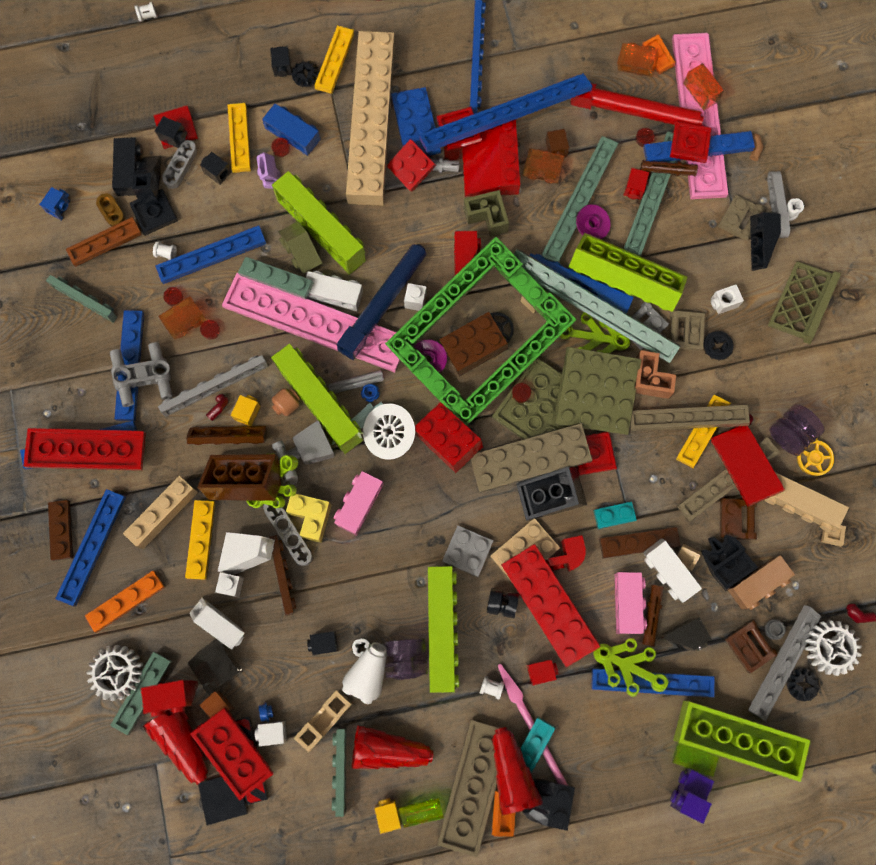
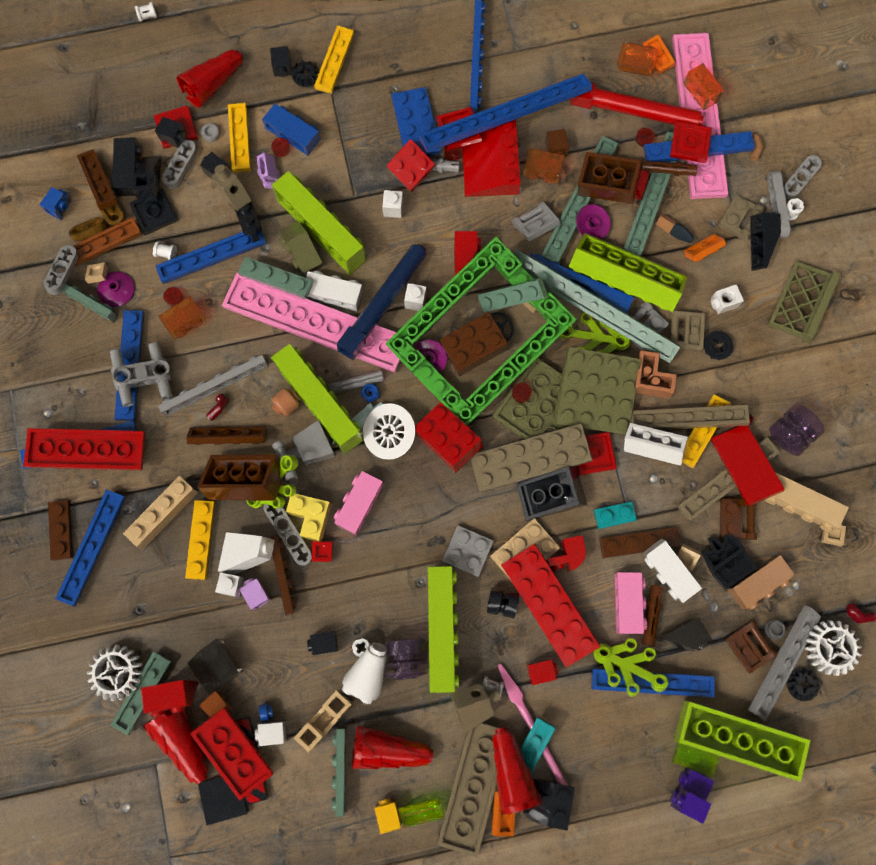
(60, 261): none -> light grey beam
(87, 229): none -> pearl gold plate
(96, 272): none -> tan plate
(97, 179): none -> reddish brown plate
(121, 294): none -> magenta dish
(124, 601): orange plate -> none
(205, 79): none -> red cone
(209, 329): clear red tile -> none
(210, 132): none -> light grey tile
(216, 623): white slope -> none
(225, 181): none -> dark tan torso
(245, 410): yellow brick -> none
(249, 221): none -> black hinge
(254, 593): none -> lavender brick
(322, 551): none -> red plate
(370, 118): tan brick -> none
(392, 204): none -> white brick
(474, 705): none -> dark tan torso
(487, 208): olive brick -> none
(512, 295): none -> sand green plate
(538, 224): none -> light grey plate
(609, 177): none -> reddish brown brick
(655, 444): none -> white brick
(676, 229): none -> piece
(704, 247): none -> orange plate
(807, 173): none -> light grey beam
(816, 458): yellow wheel -> none

